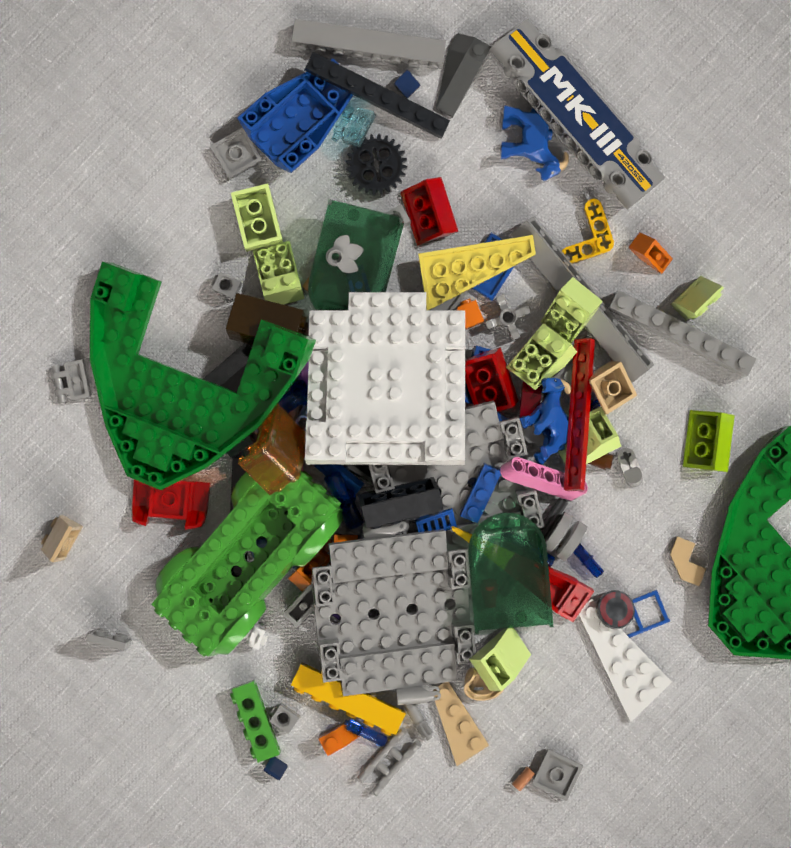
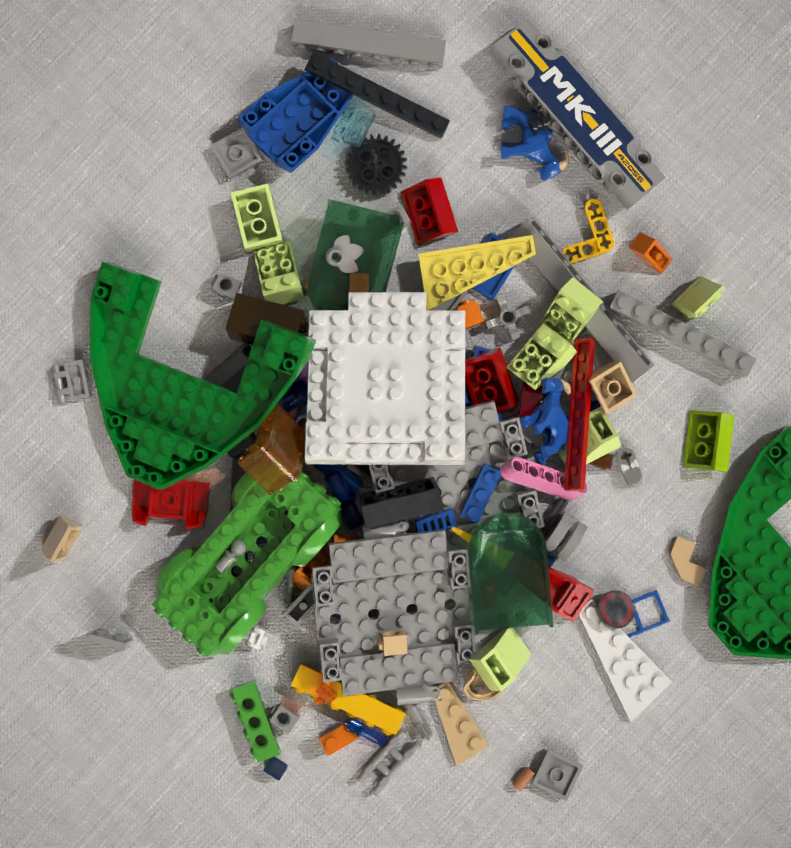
(237, 548): none -> light grey pin
(290, 585): none -> flat silver piece
(325, 693): none -> clear orange tile
(358, 282): none -> clear orange tile
(393, 642): none -> tan brick
(407, 84): dark blue slope -> none
(461, 68): dark grey wedge -> none
(537, 123): none -> black wheel
(588, 561): clear blue axle -> none

